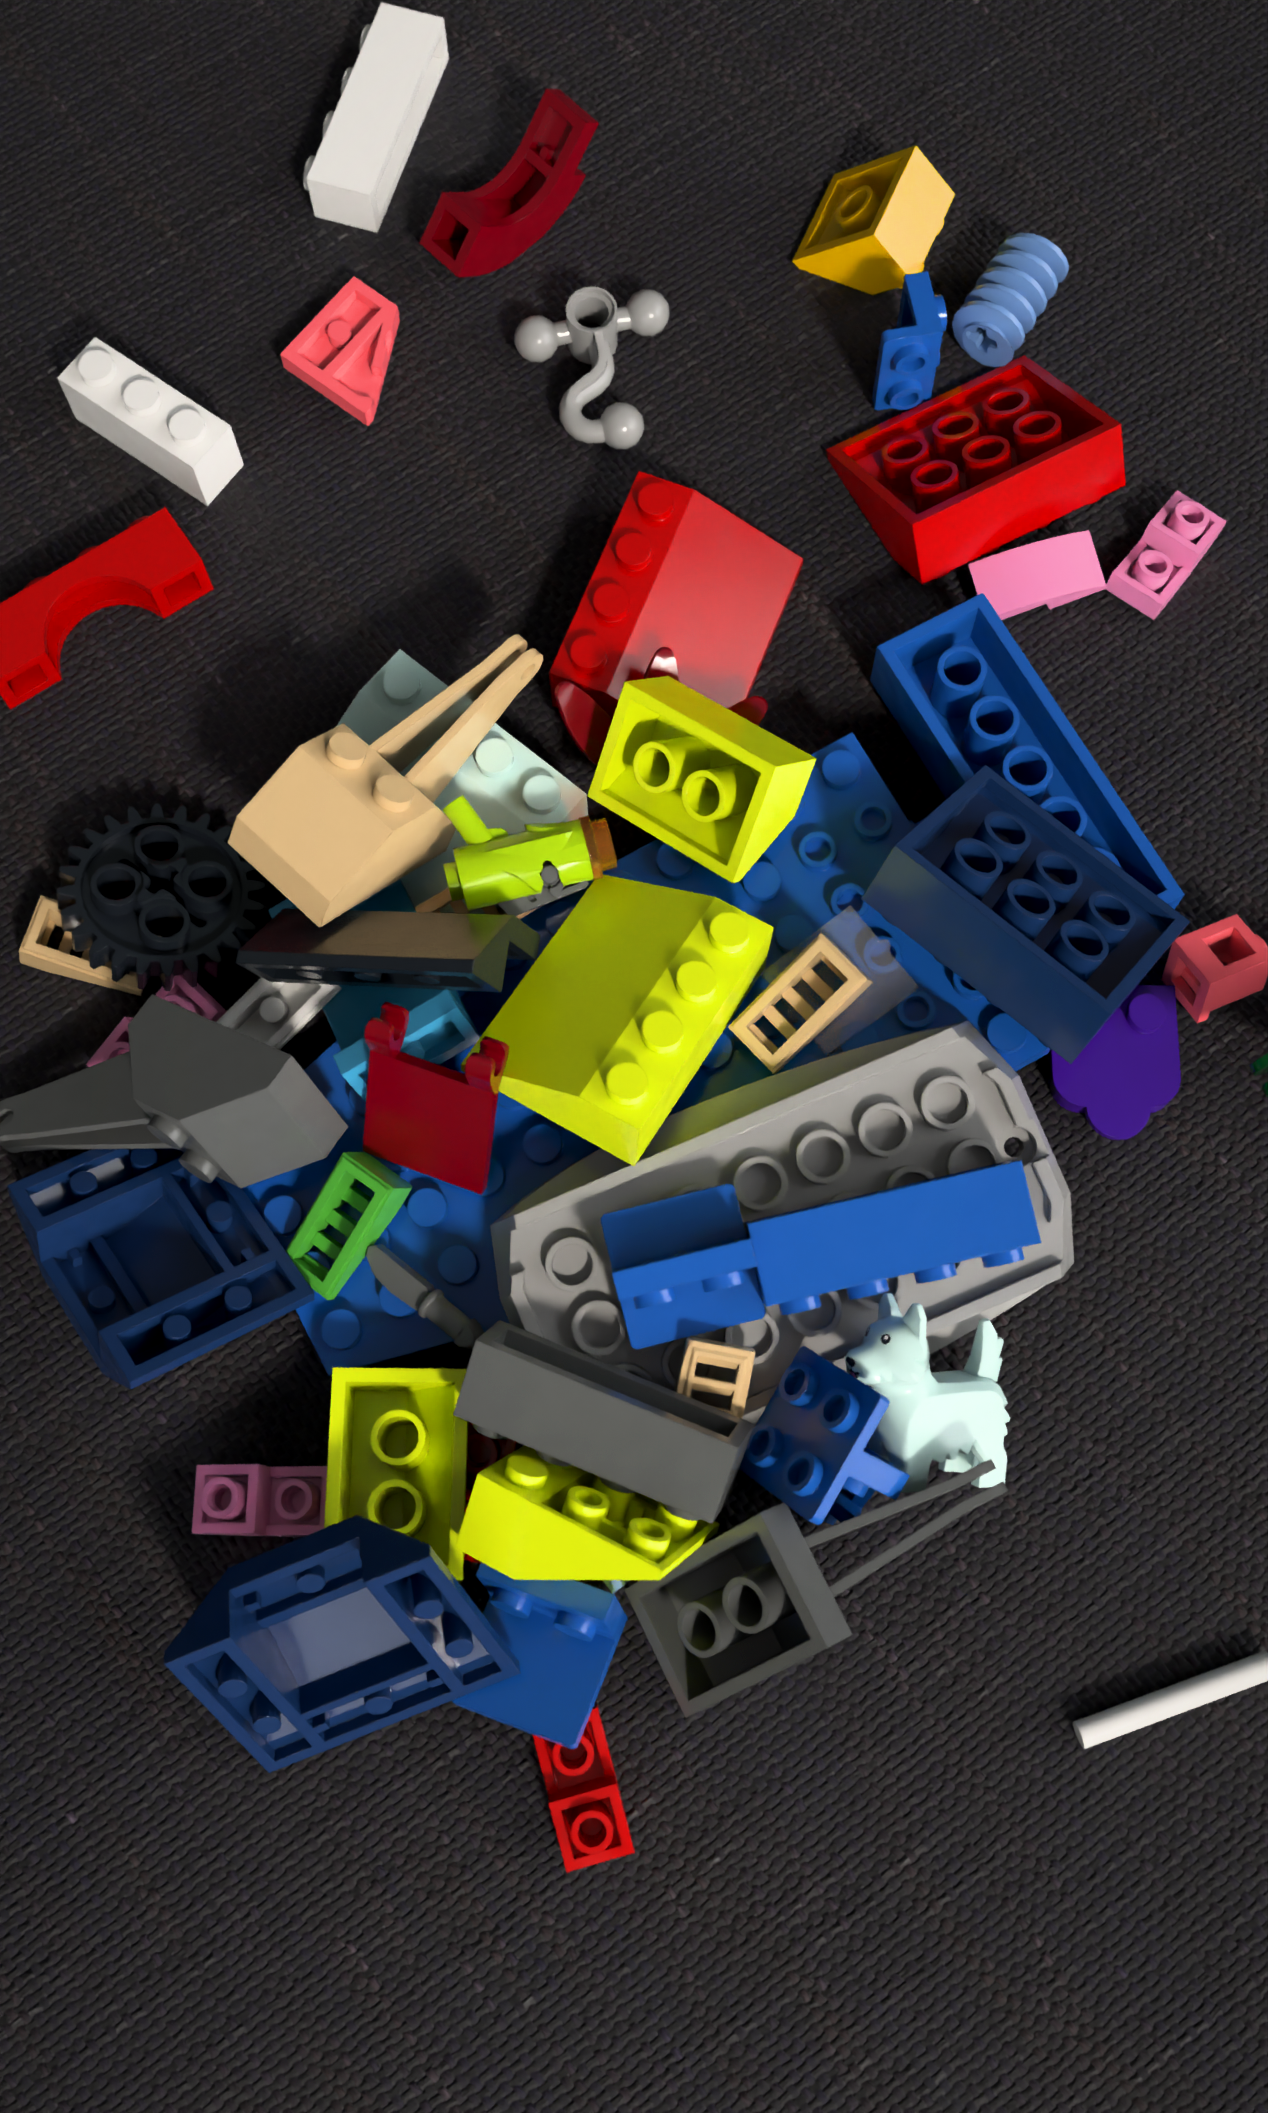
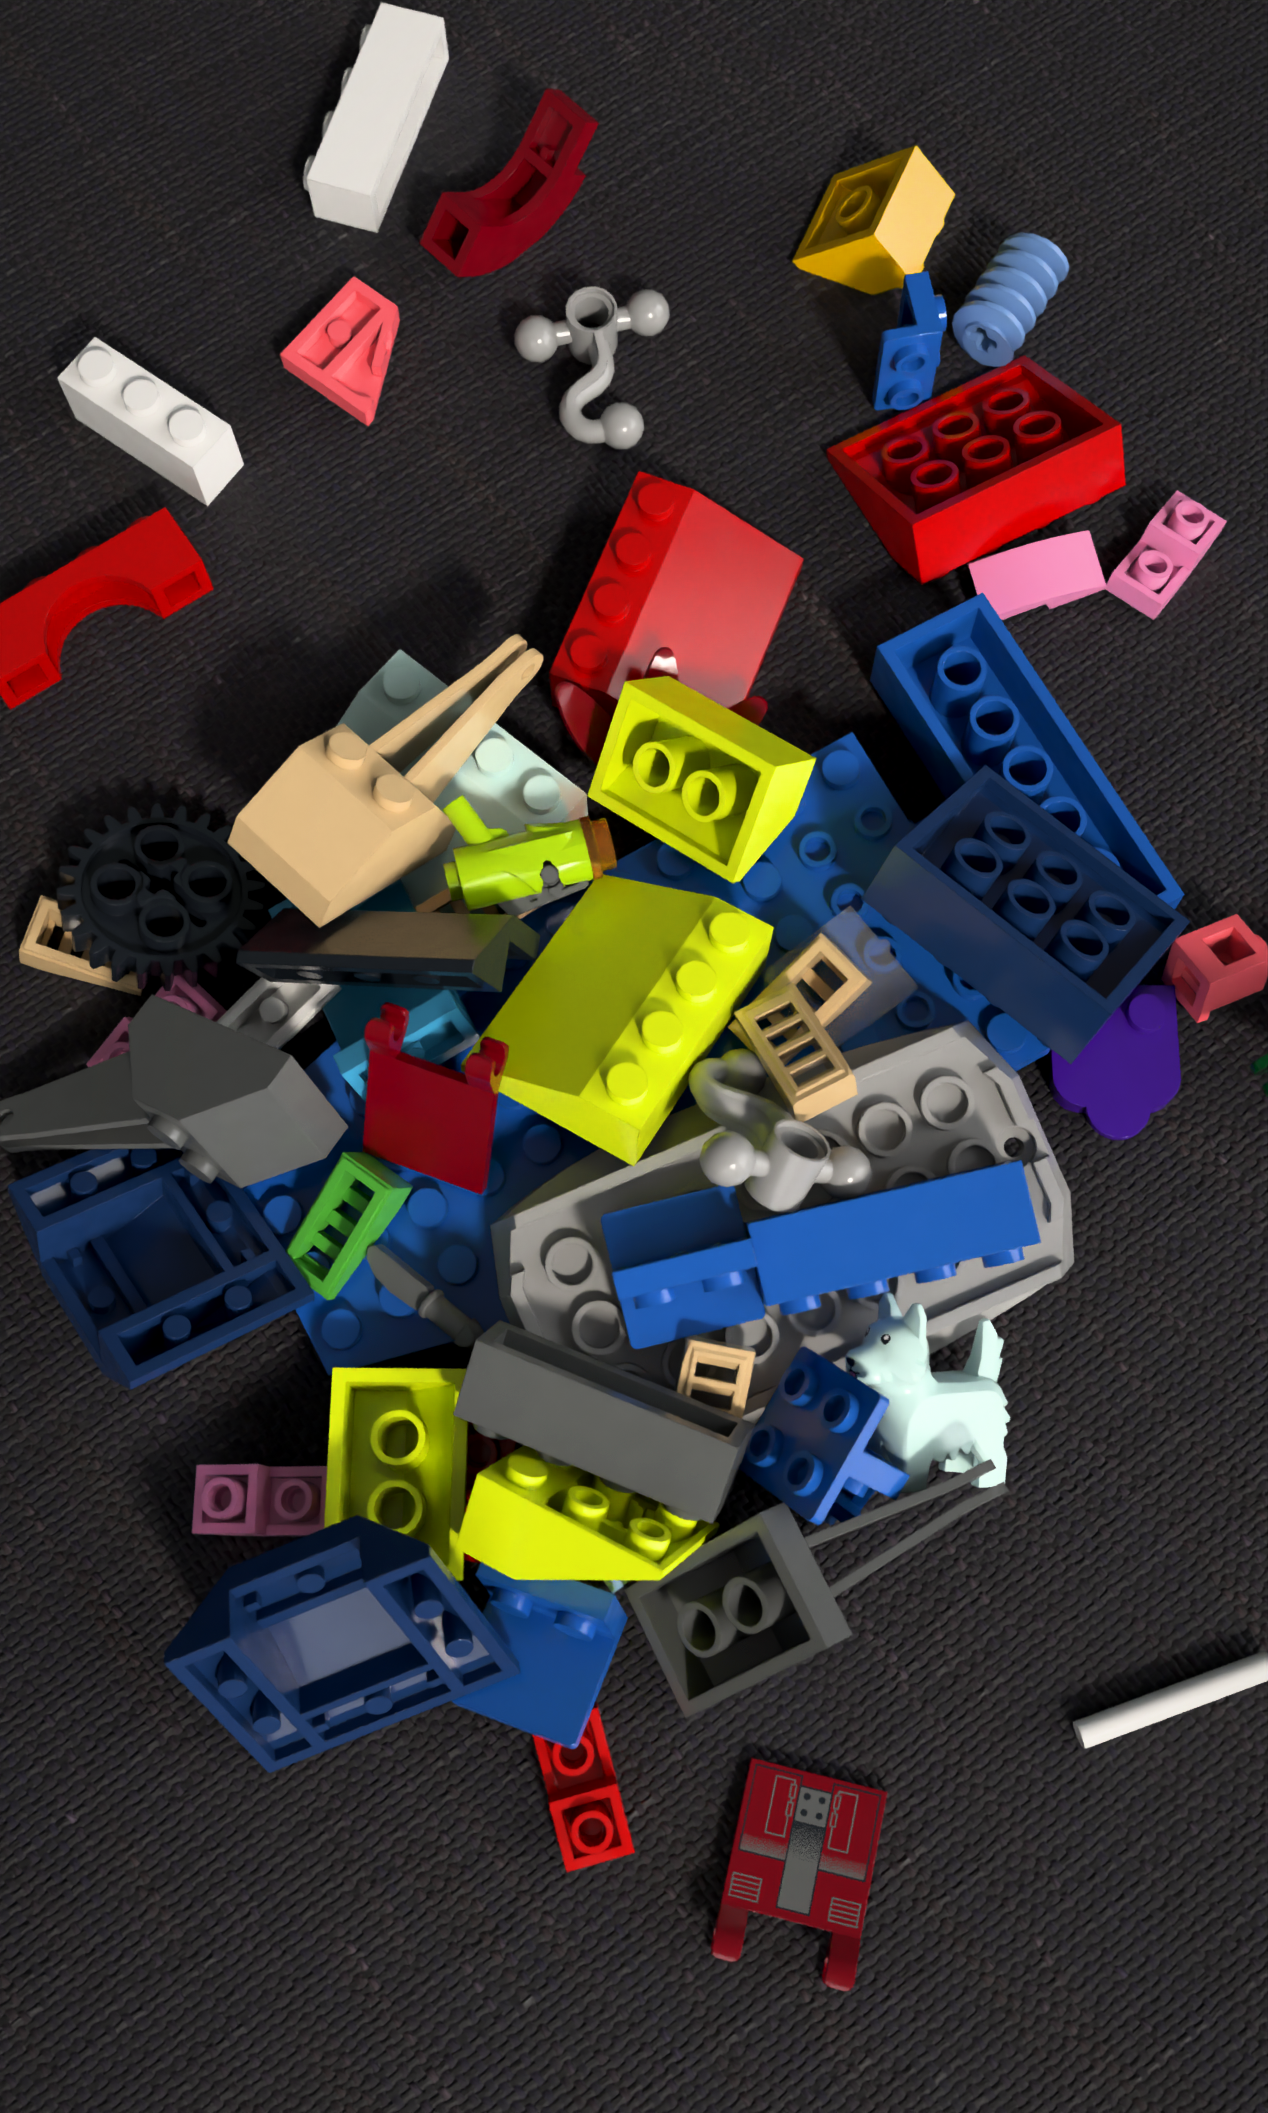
(771, 1149): none -> light grey piece
(802, 1857): none -> dark red flag
(816, 1093): none -> tan slope

